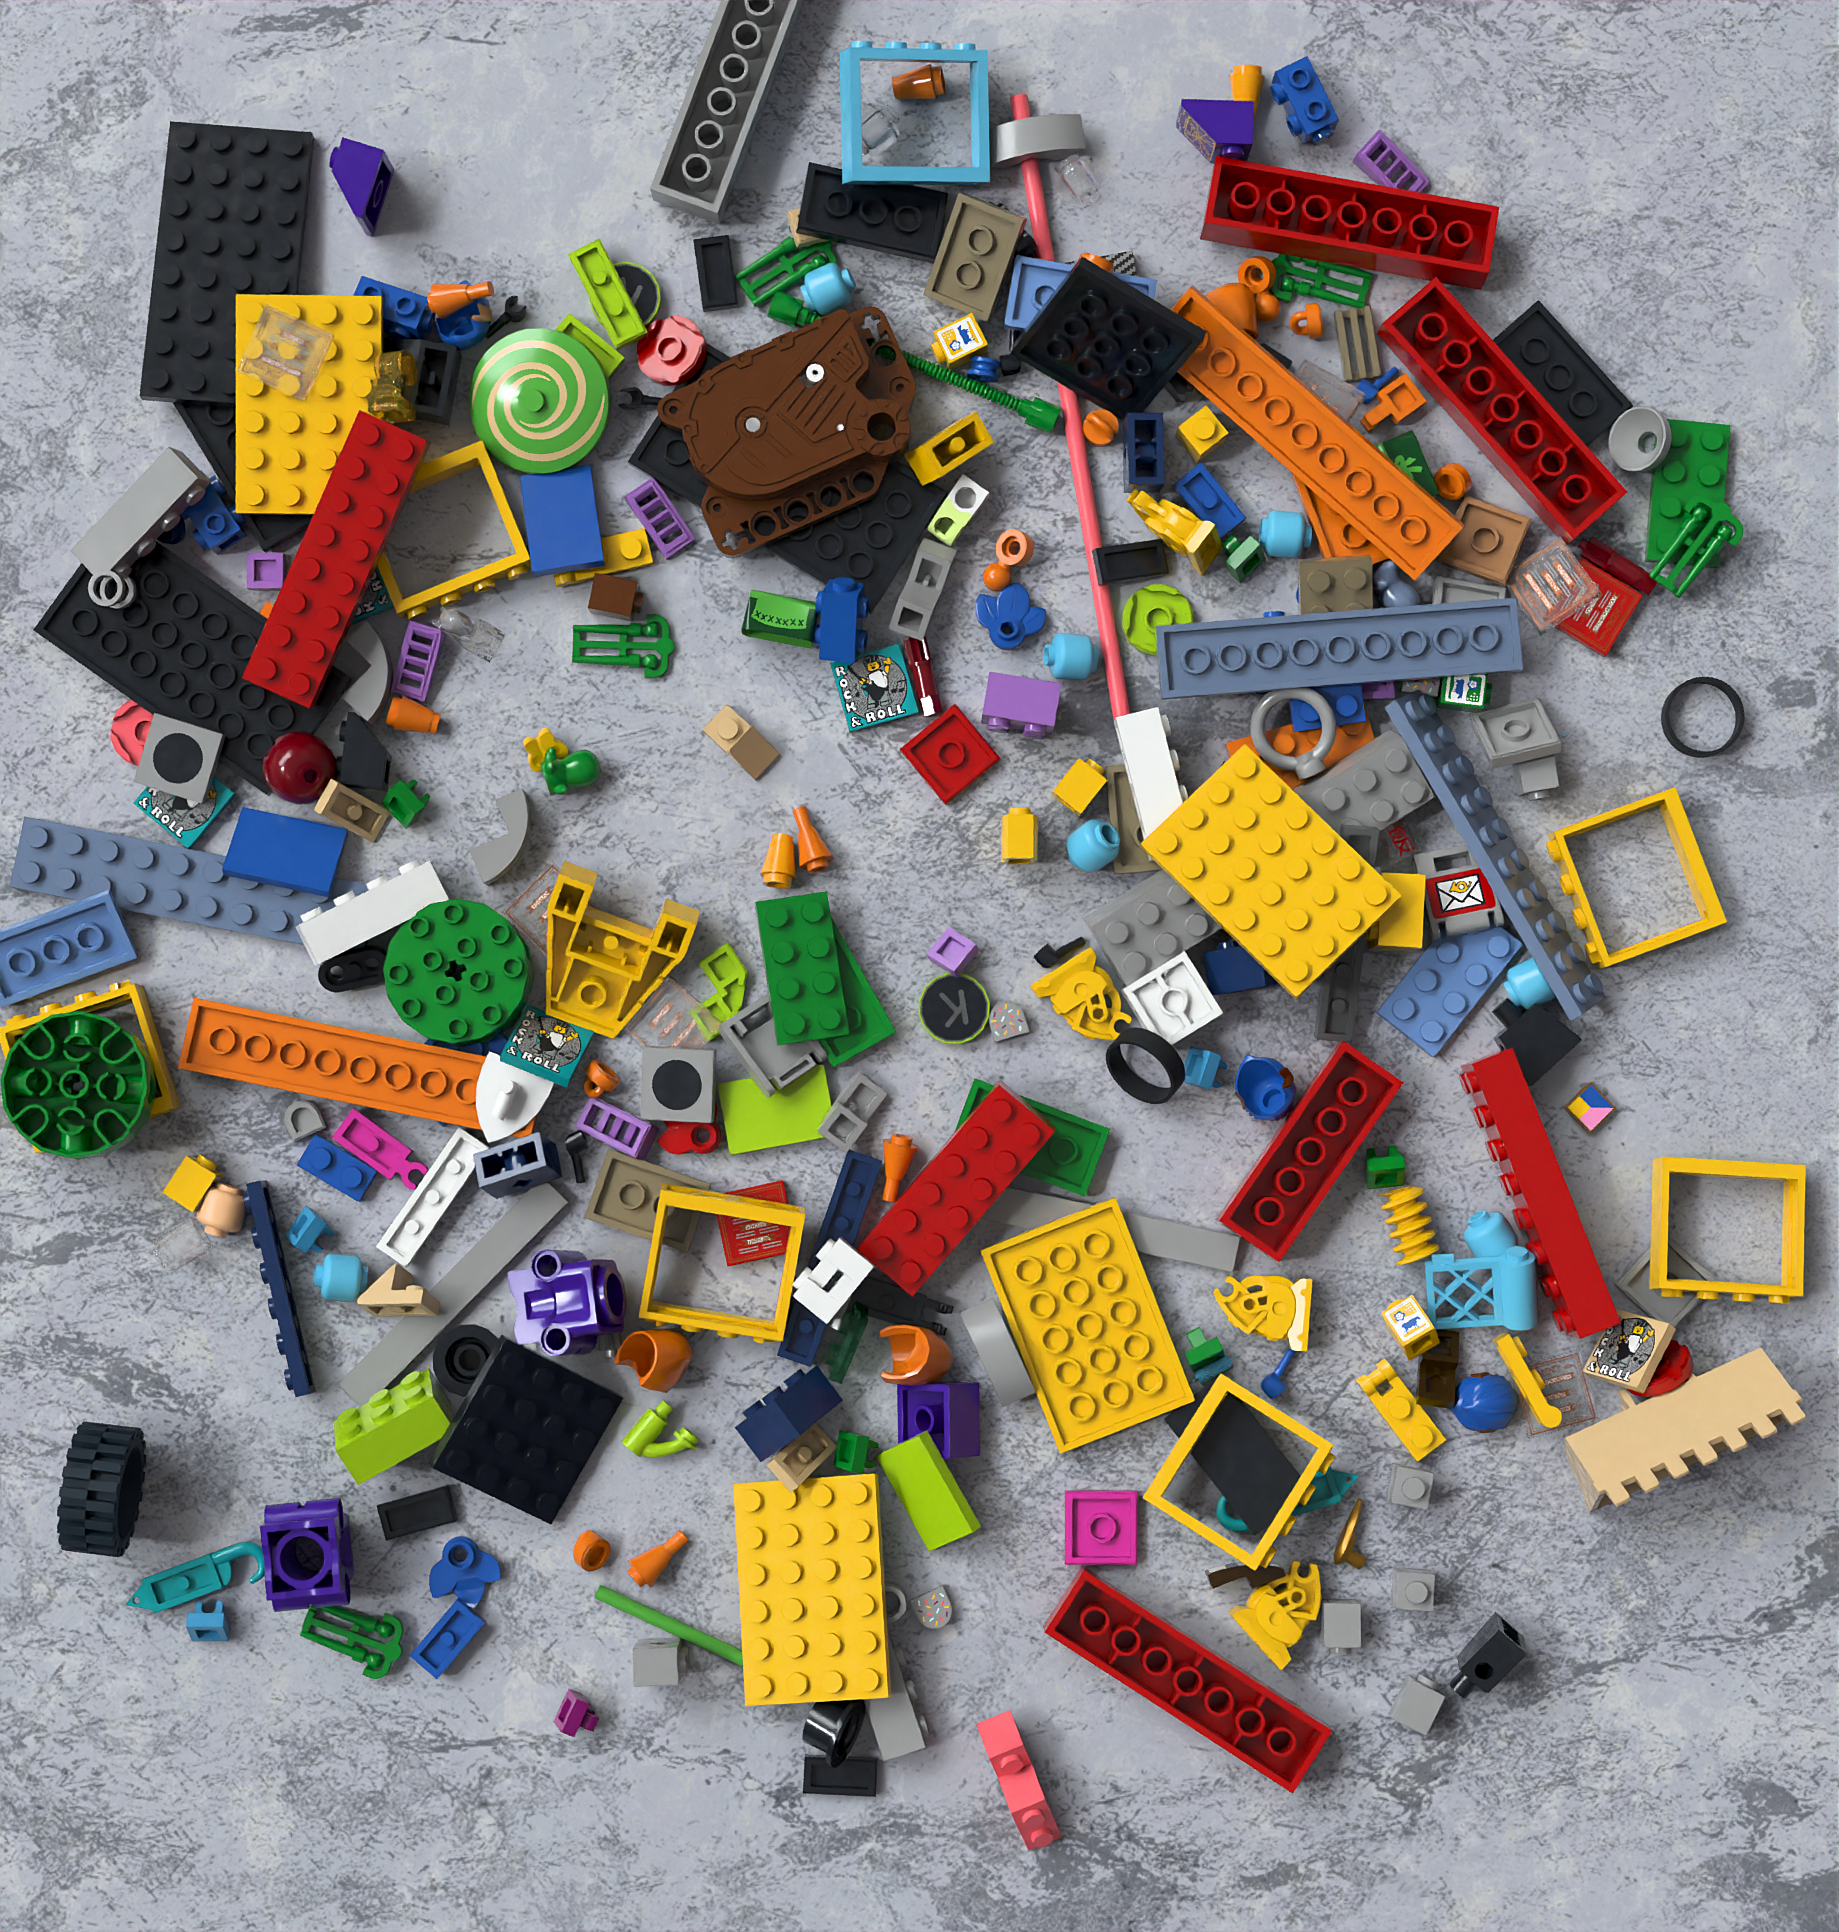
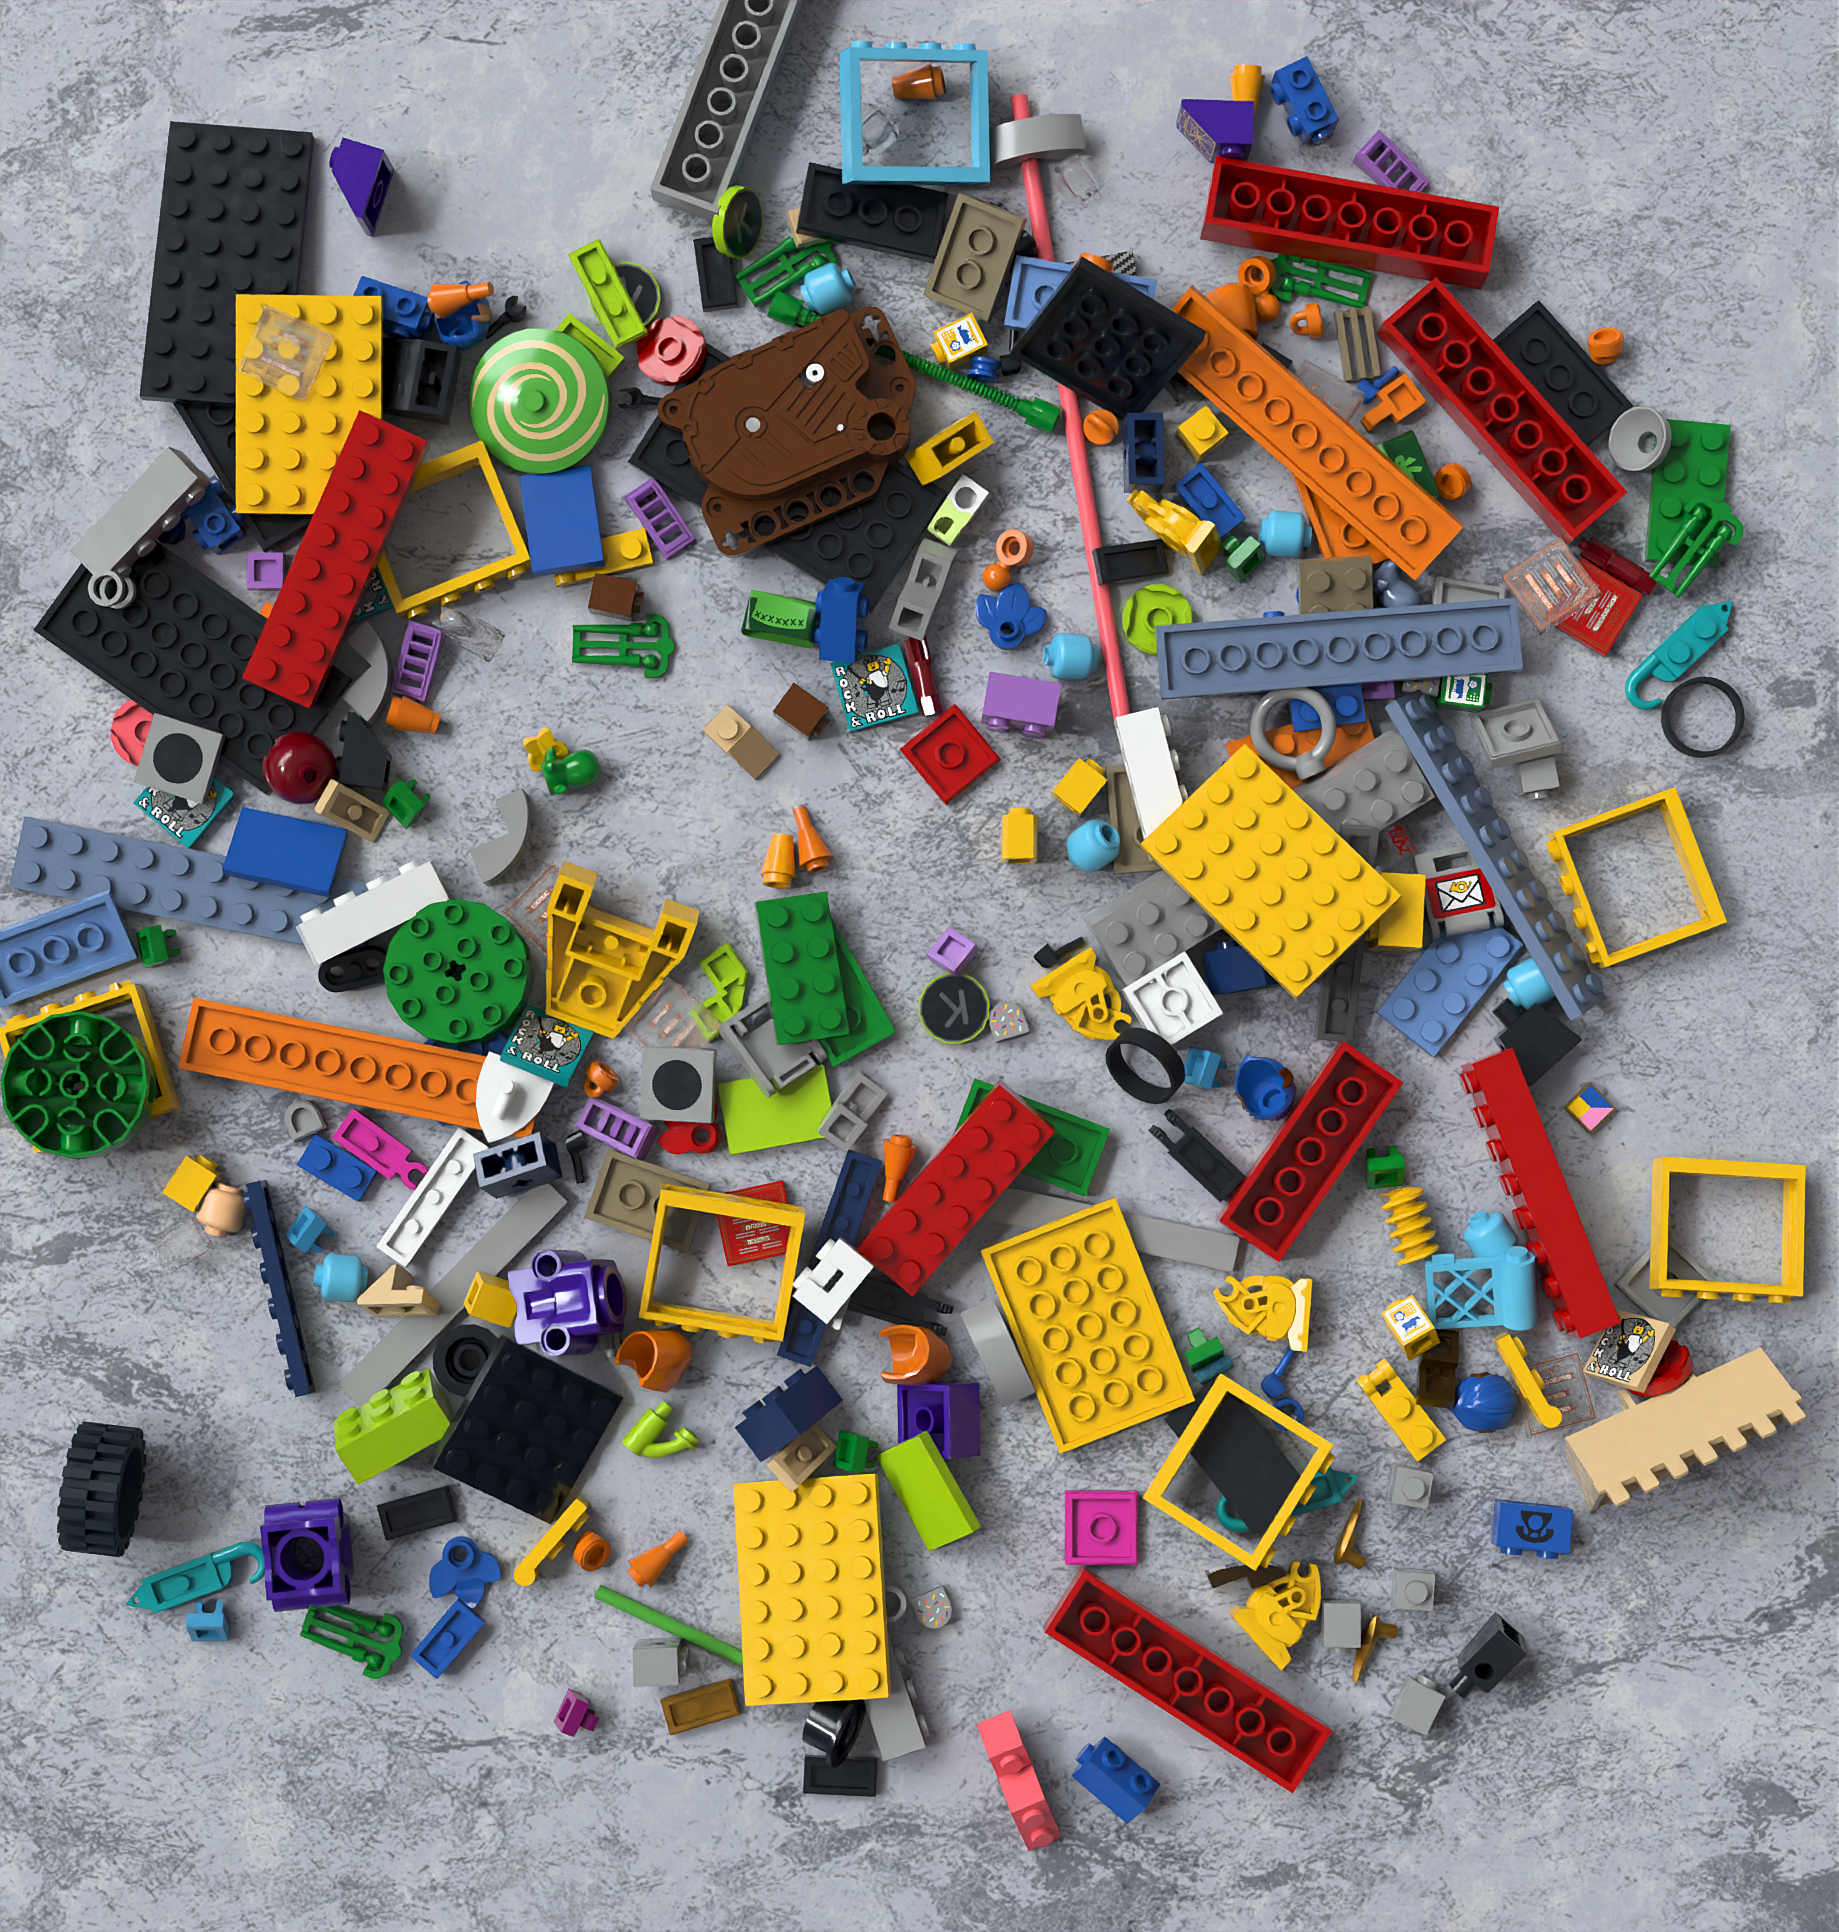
(152, 946): none -> green tile
(392, 373): clear yellow leg -> none
(491, 1300): none -> yellow brick
(551, 1542): none -> yellow plate
(700, 1706): none -> pearl gold tile
(738, 223): none -> tile
(802, 712): none -> reddish brown brick
(851, 1330): clear green plate -> none
(1115, 1779): none -> blue brick
(1199, 1158): none -> black hinge
(1298, 1410): none -> blue bush
(1368, 1642): none -> pearl gold bar
(1487, 541): medium nougat tile -> none
(1531, 1527): none -> blue brick
(1605, 345): none -> orange tile
(1679, 650): none -> teal plate

